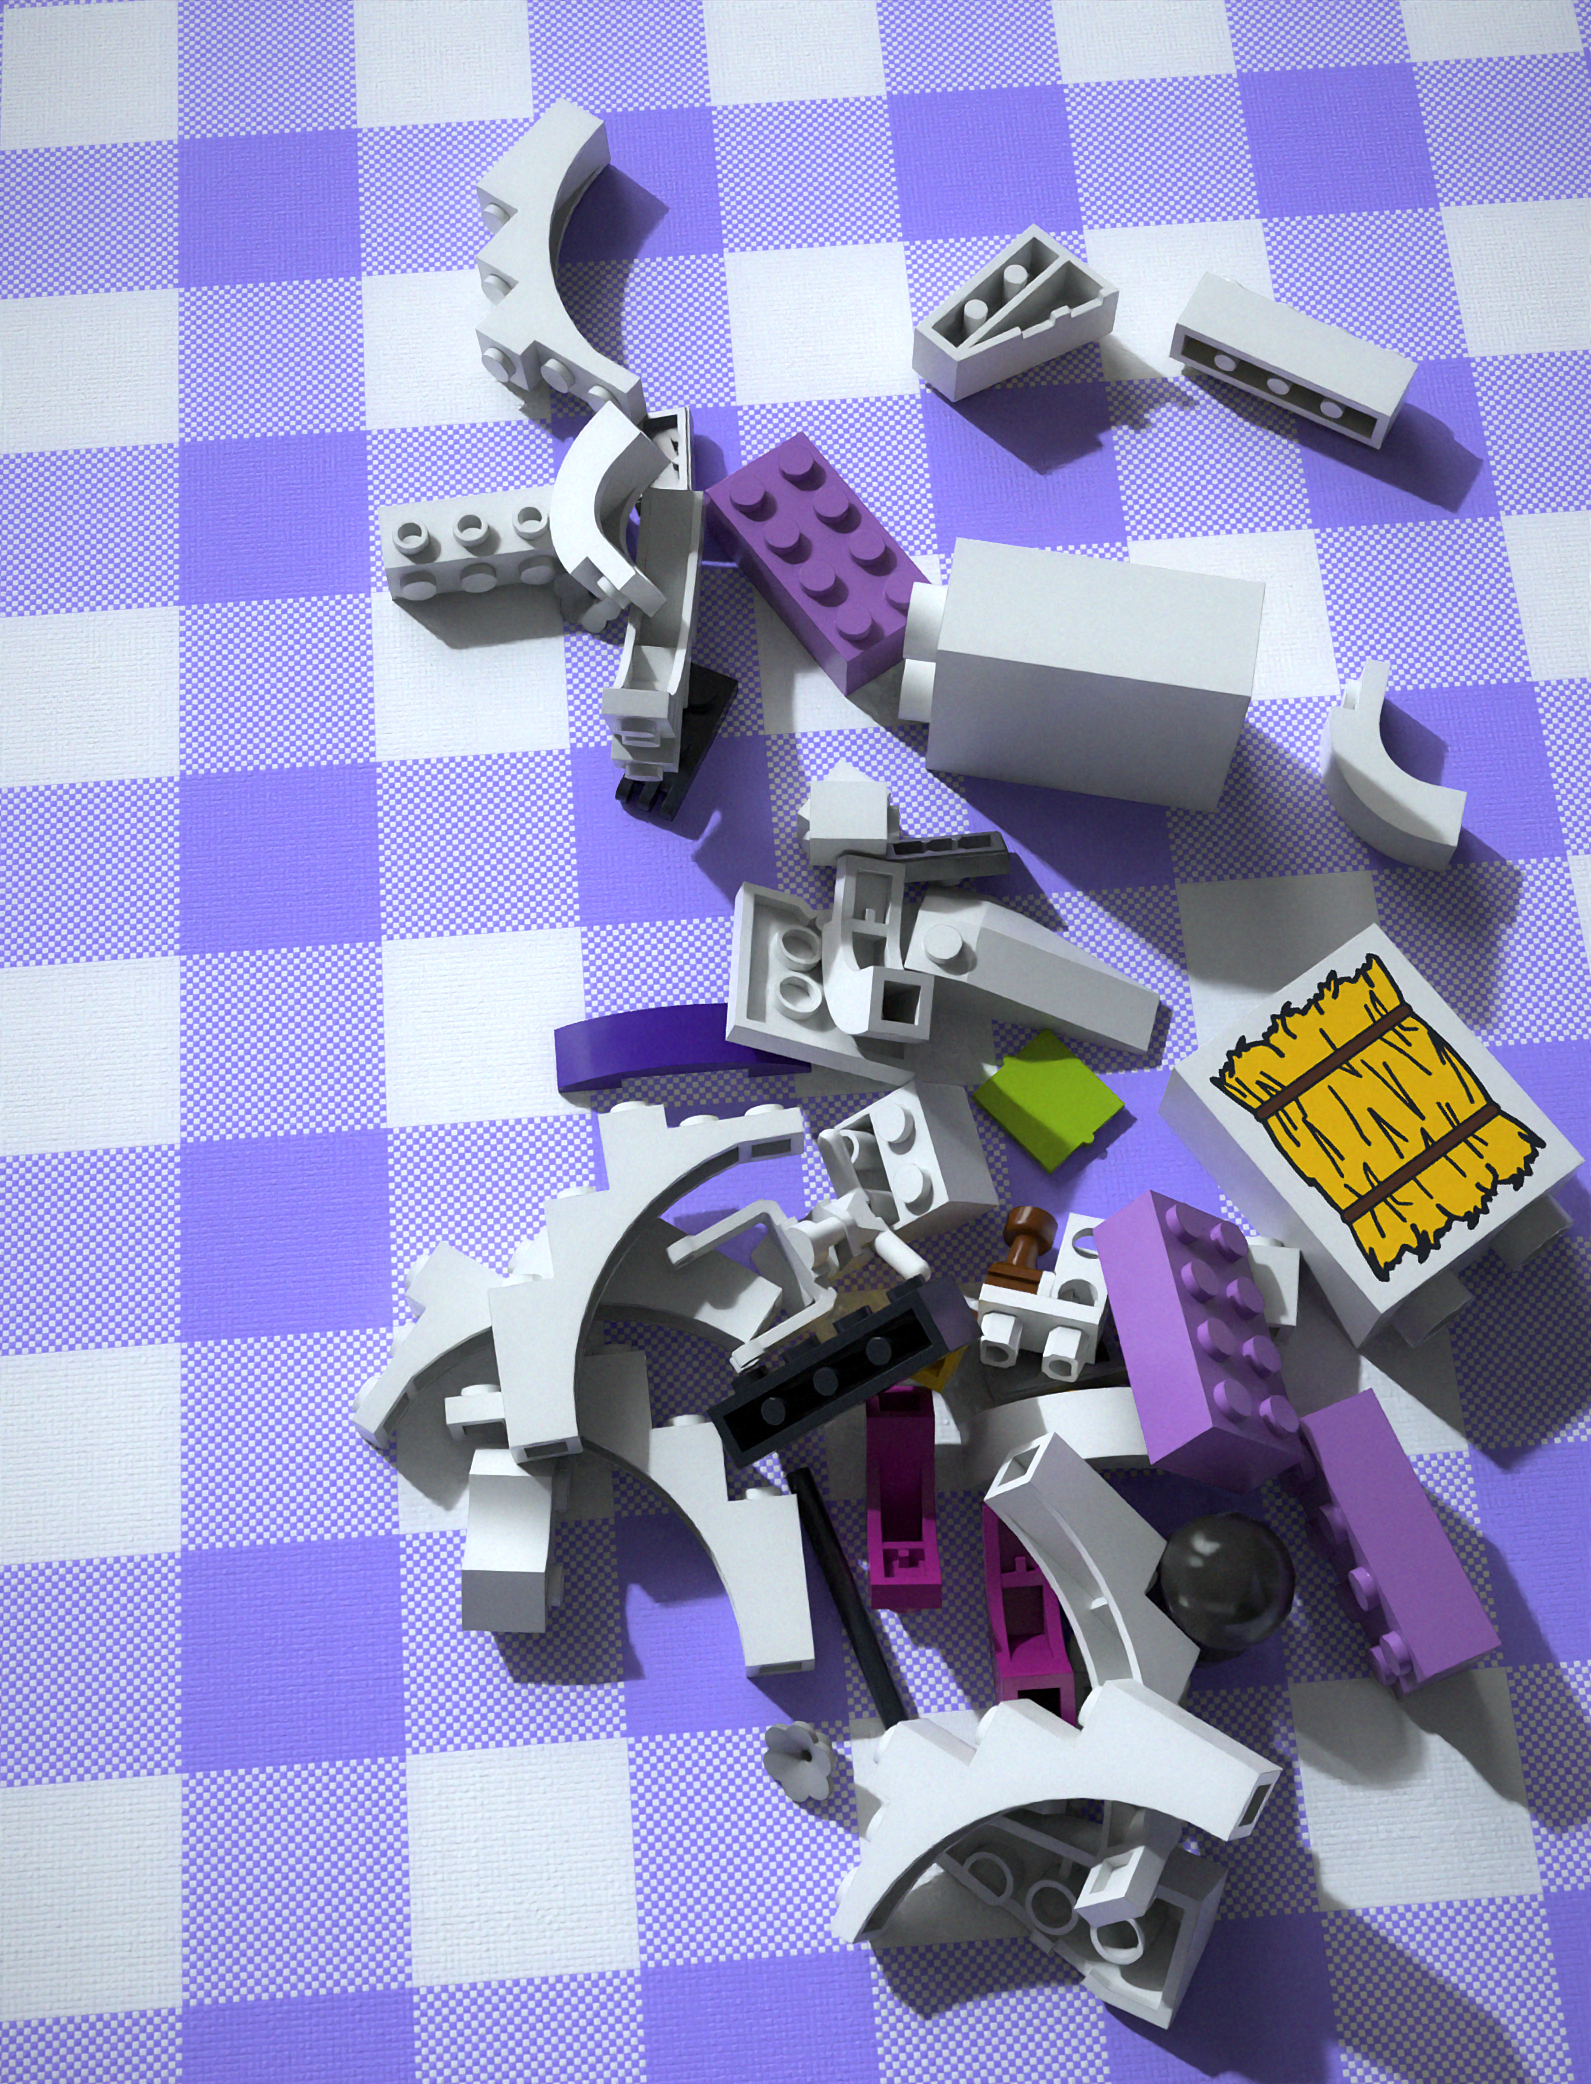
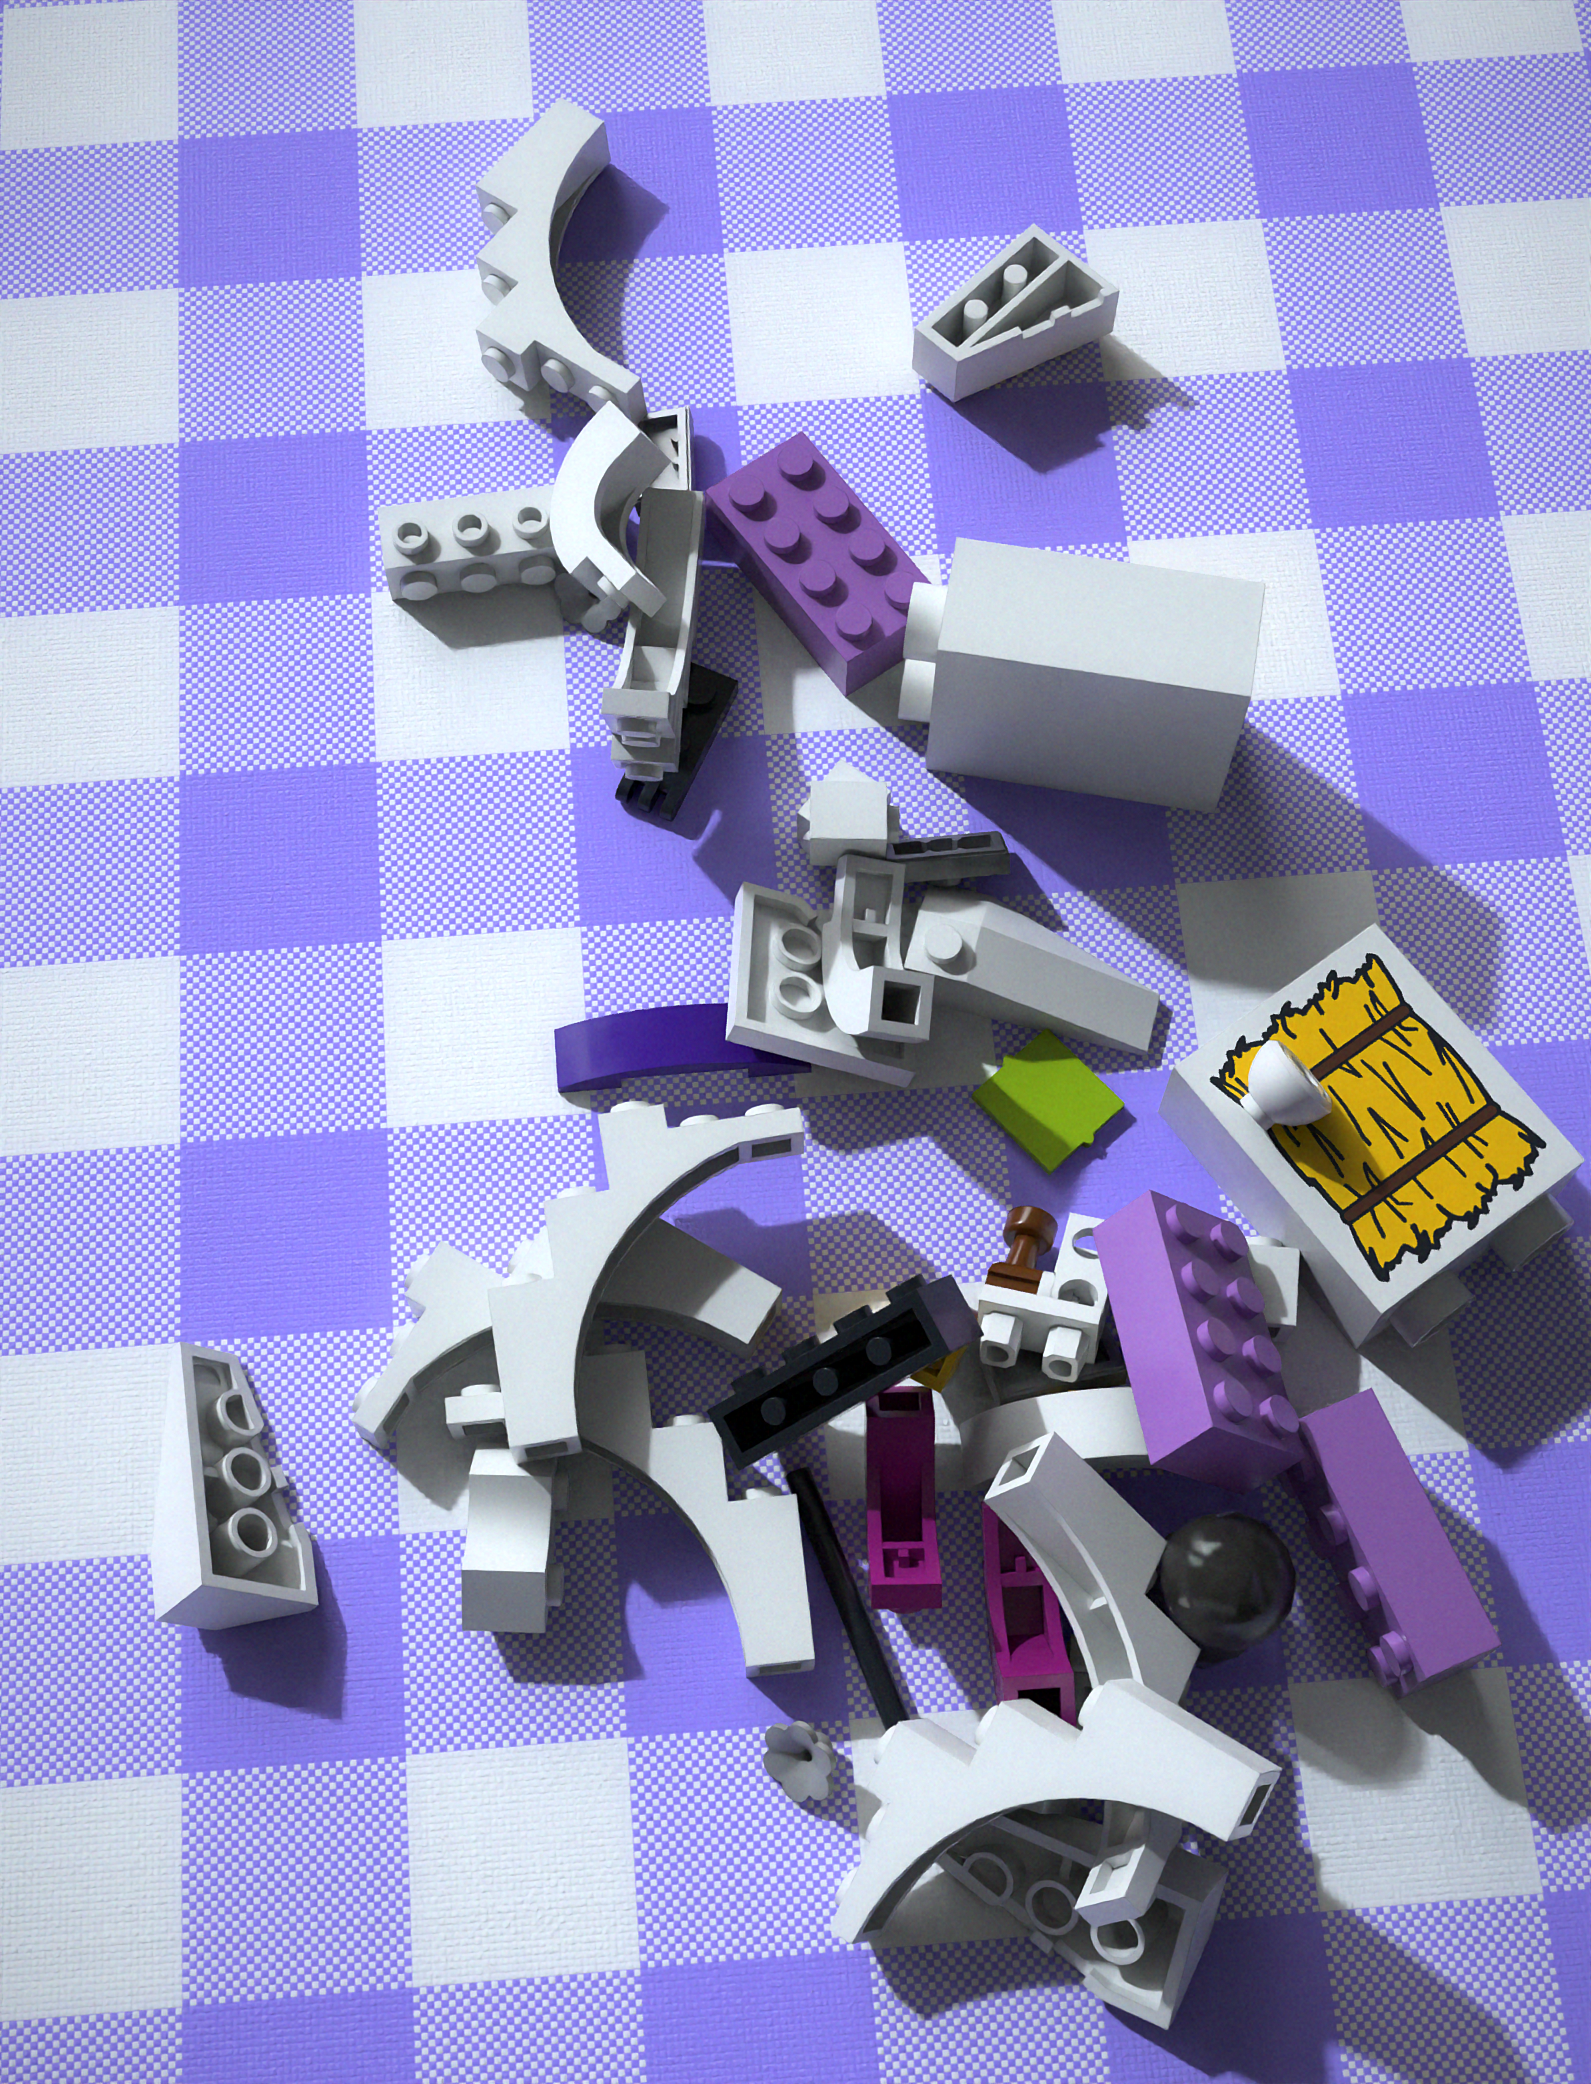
(220, 1522): none -> white wedge
(807, 1252): white piece -> none
(920, 1160): white slope -> none
(1283, 1089): none -> white brick
(1292, 359): white brick -> none
(1372, 794): white arch -> none

